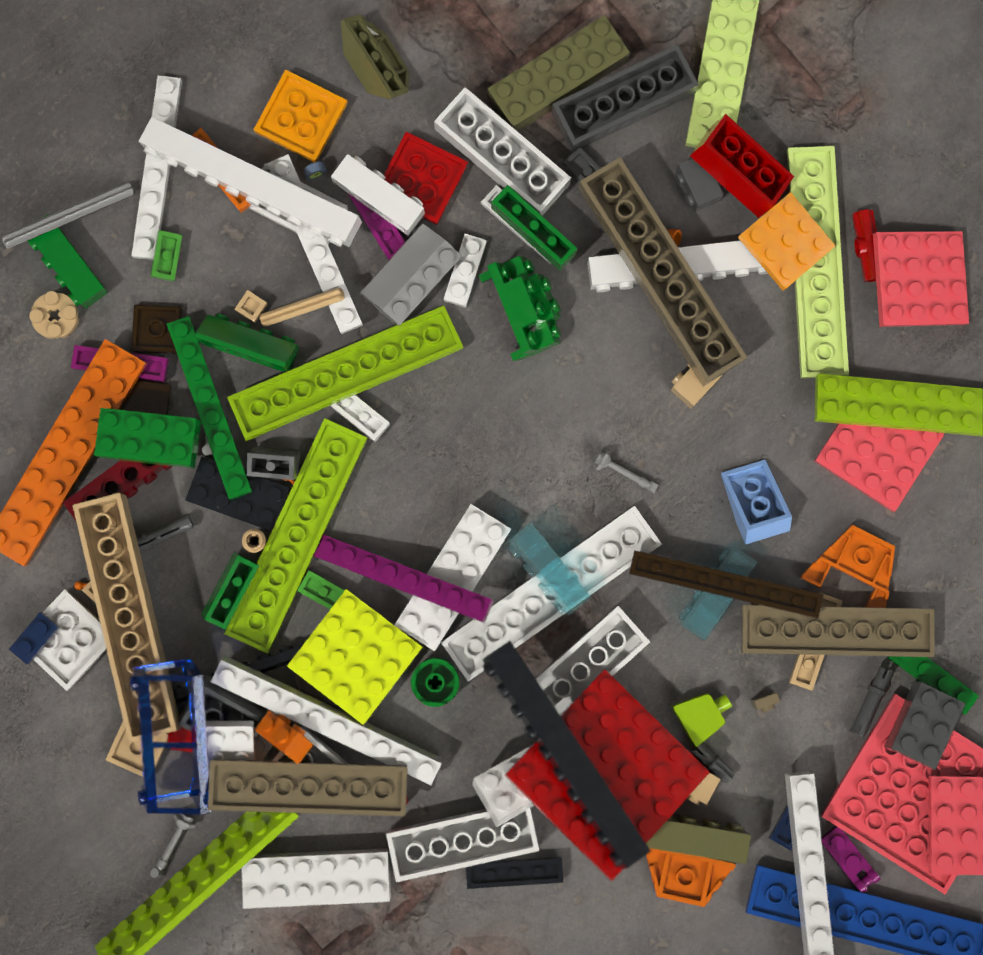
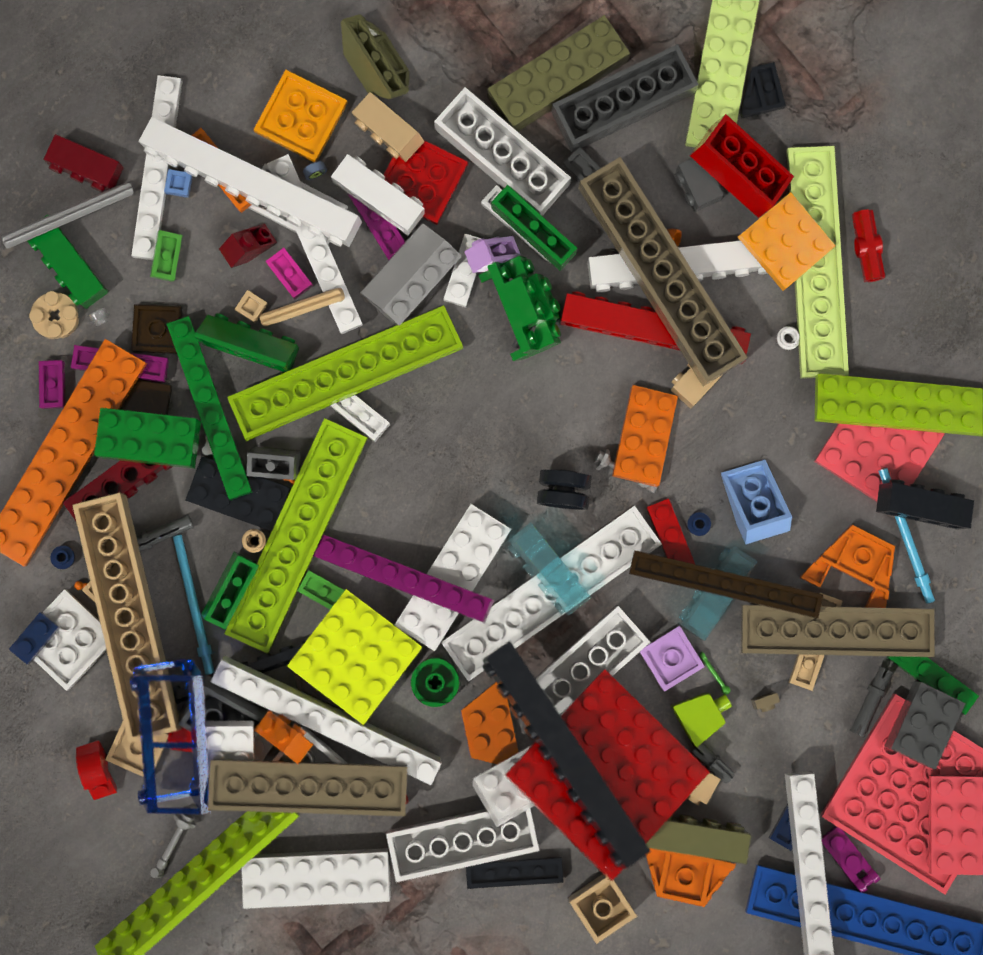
(51, 384): none -> magenta plate
(68, 562): none -> dark blue plate
(82, 164): none -> dark red brick
(94, 770): none -> red brick
(99, 317): none -> clear plate
(178, 183): none -> medium blue plate
(204, 650): none -> medium azure bar
(247, 245): none -> dark red slope
(289, 273): none -> dark pink plate
(387, 127): none -> tan brick
(489, 251): none -> lavender brick
(490, 727): none -> orange wing
(564, 487): none -> black wheel
(602, 907): none -> tan brick
(625, 321): none -> red brick
(645, 436): none -> orange plate
(669, 531): none -> red plate
(671, 658): none -> lavender plate
(692, 527): none -> dark blue plate
(725, 689): none -> bright green hinge
(763, 91): none -> black wing
(793, 332): none -> white plate
(920, 278): coral plate -> none
(922, 579): none -> medium azure bar
(924, 505): none -> black brick

